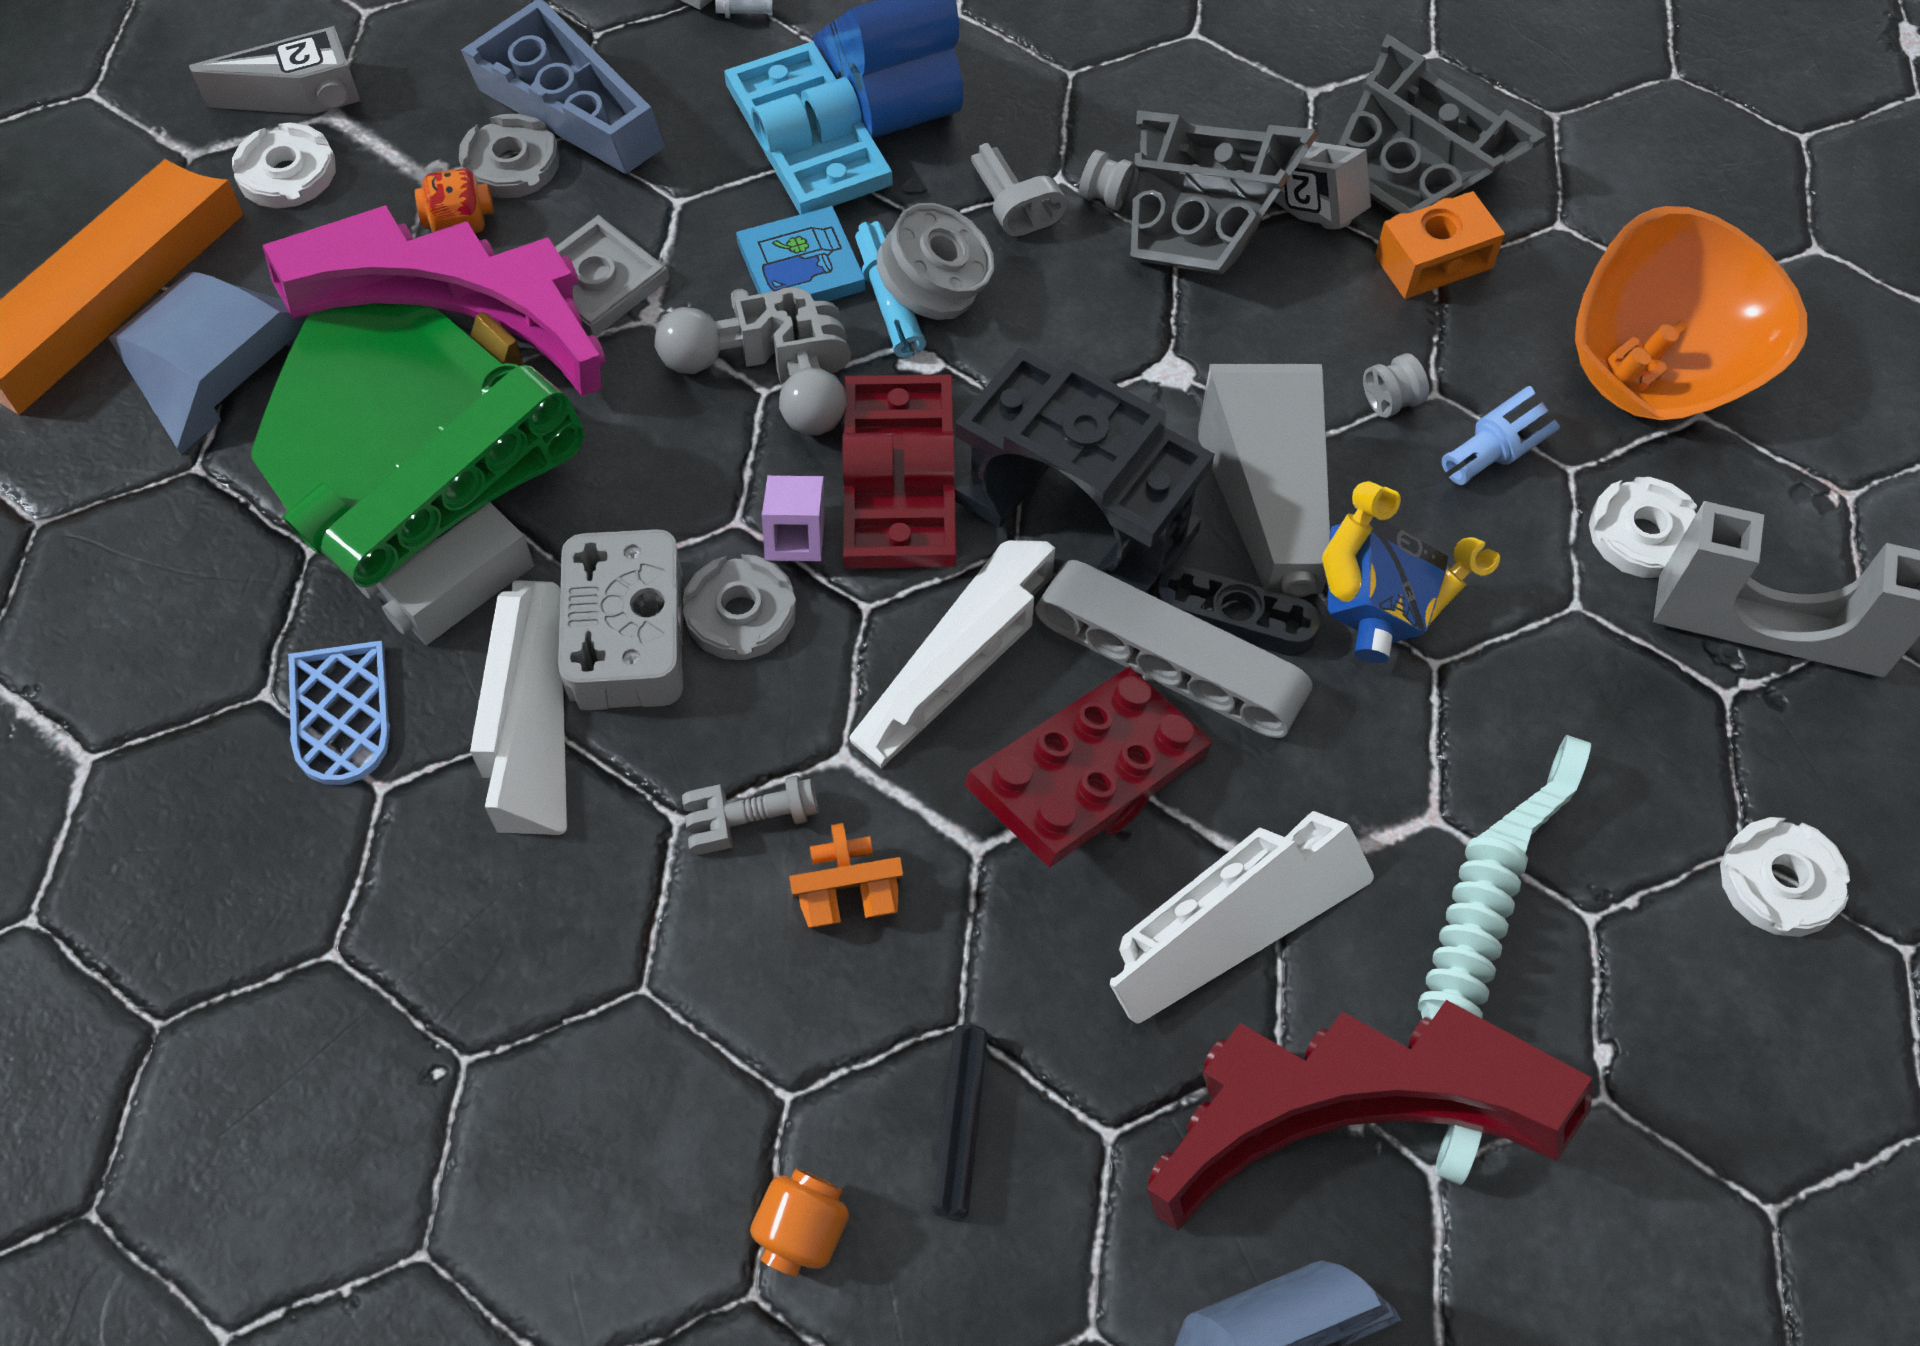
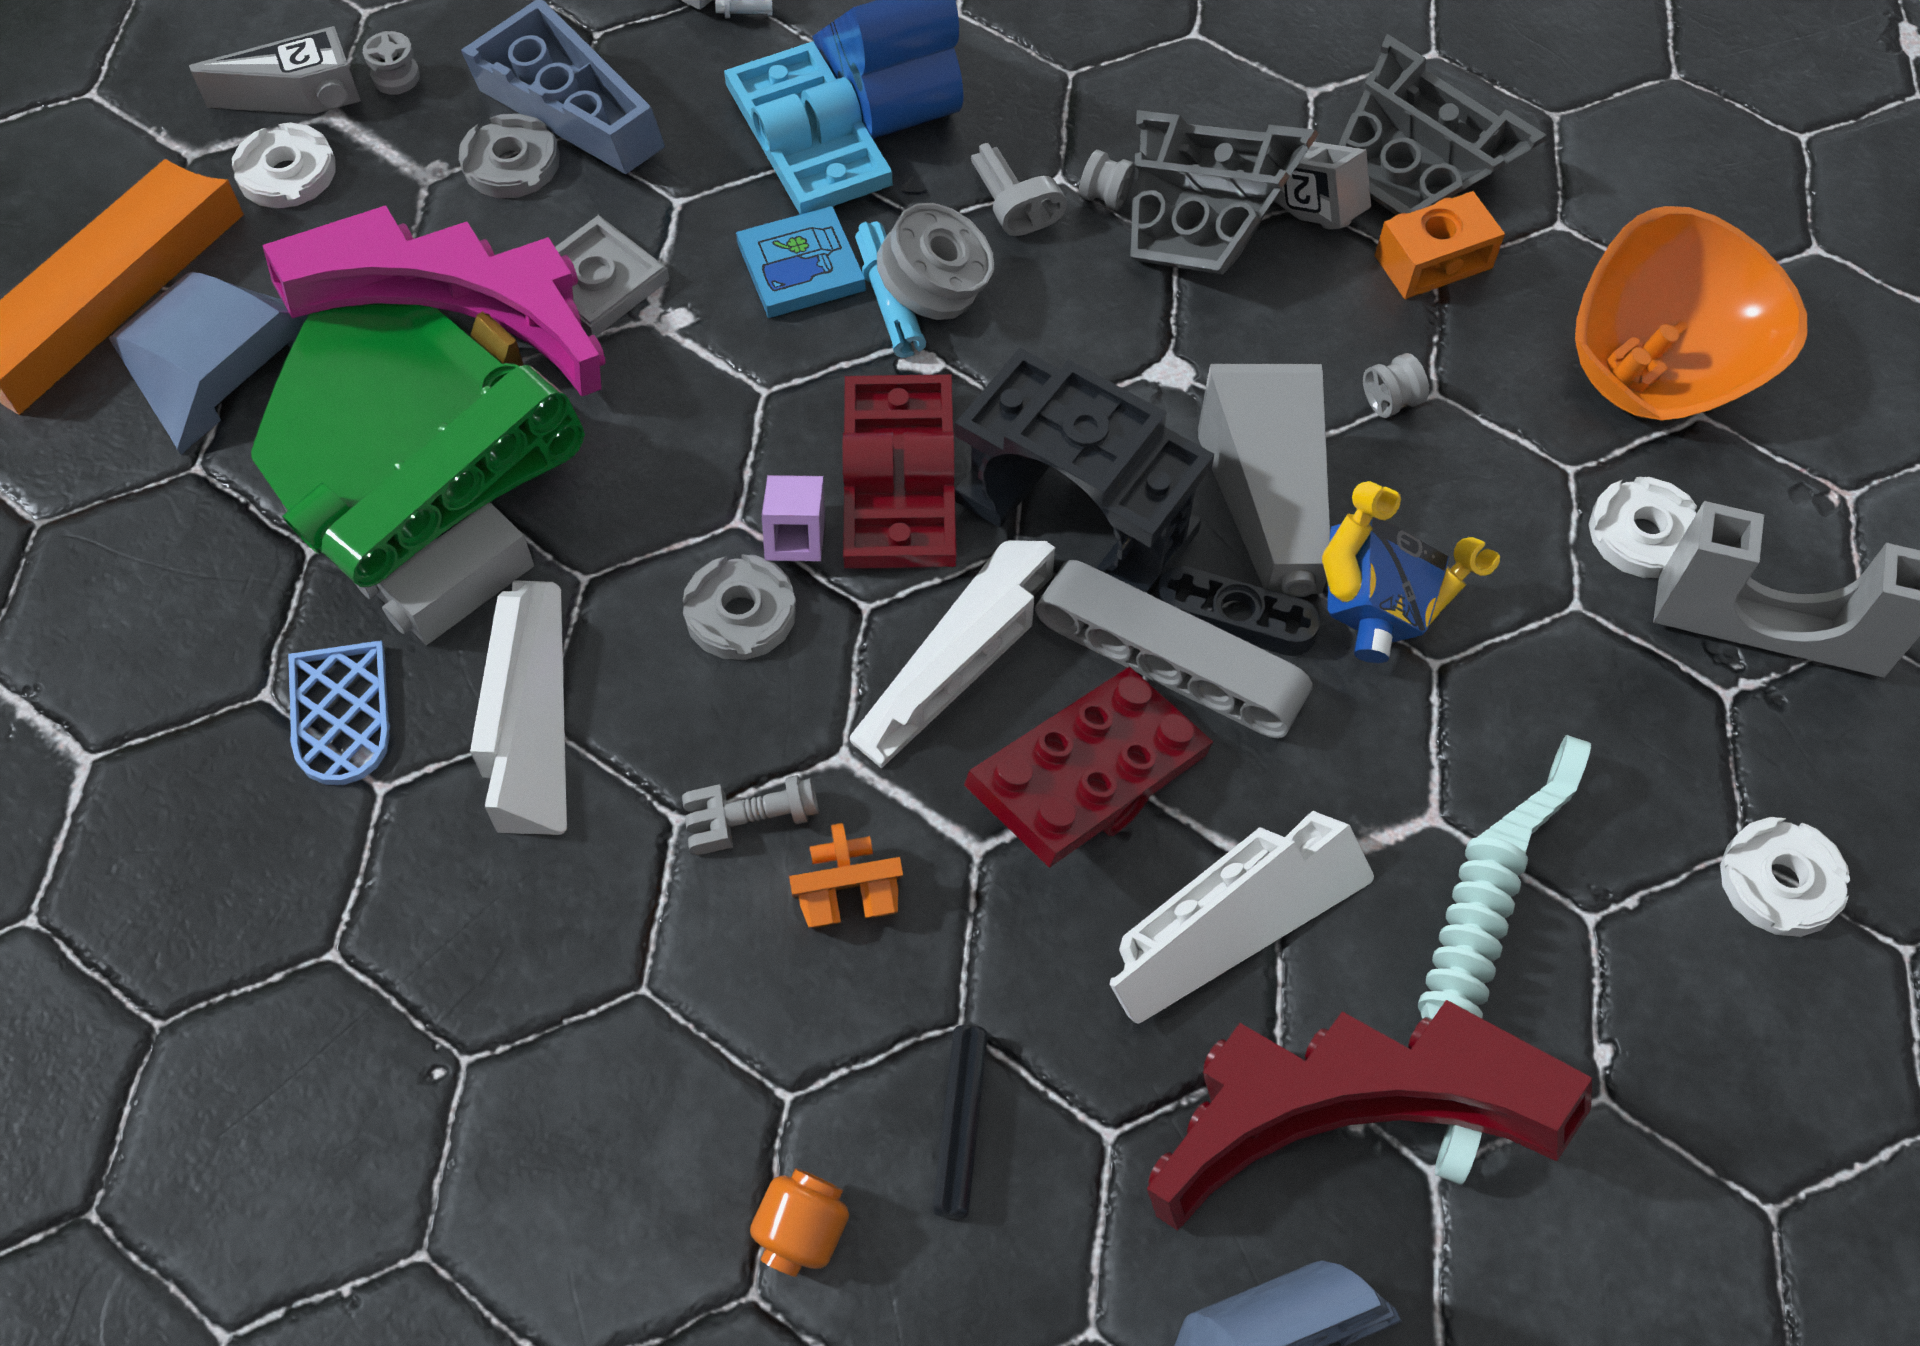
(391, 62): none -> light grey wheel
(452, 199): orange head -> none
(625, 613): light grey axle -> none
(764, 325): light grey piece -> none
(1498, 439): light blue arm -> none

